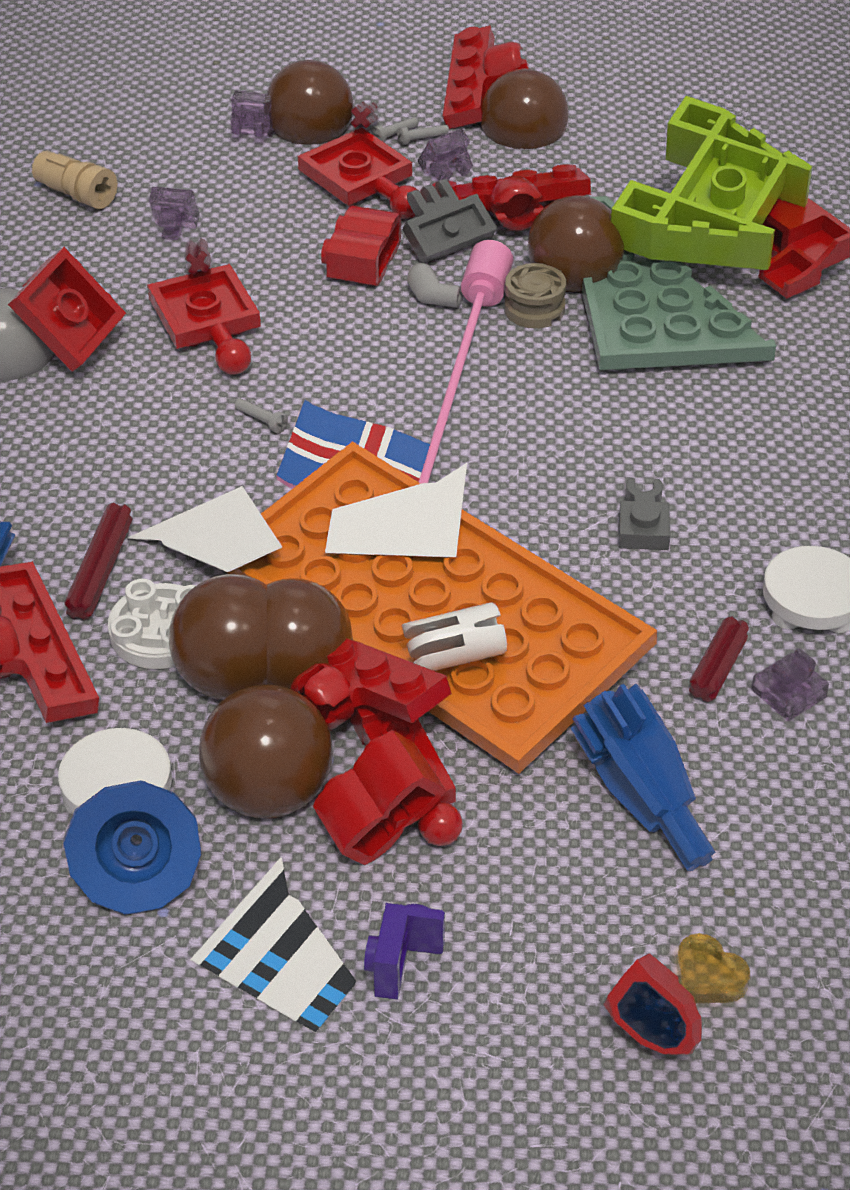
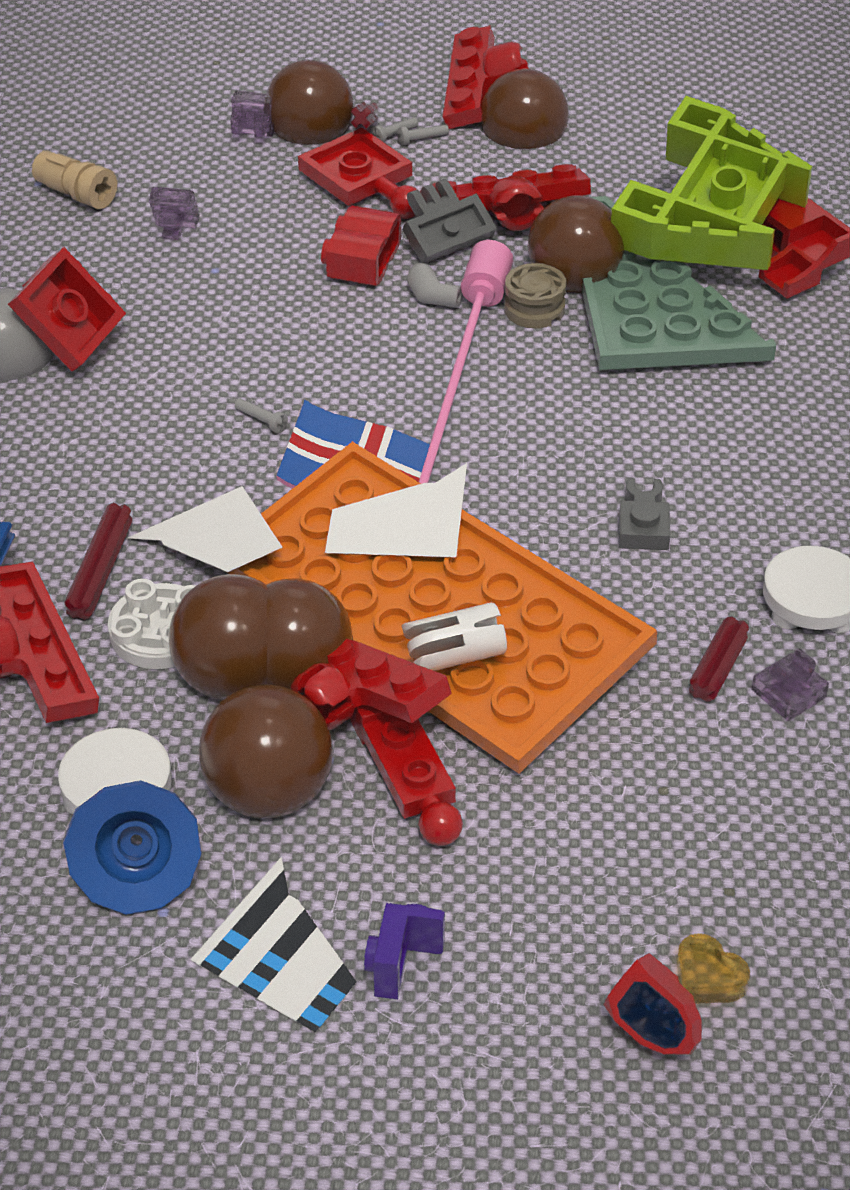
(197, 256): dark red axle -> none
(208, 309): red plate -> none
(378, 797): red brick -> none
(446, 151): clear purple tile -> none
(643, 768): blue piece -> none

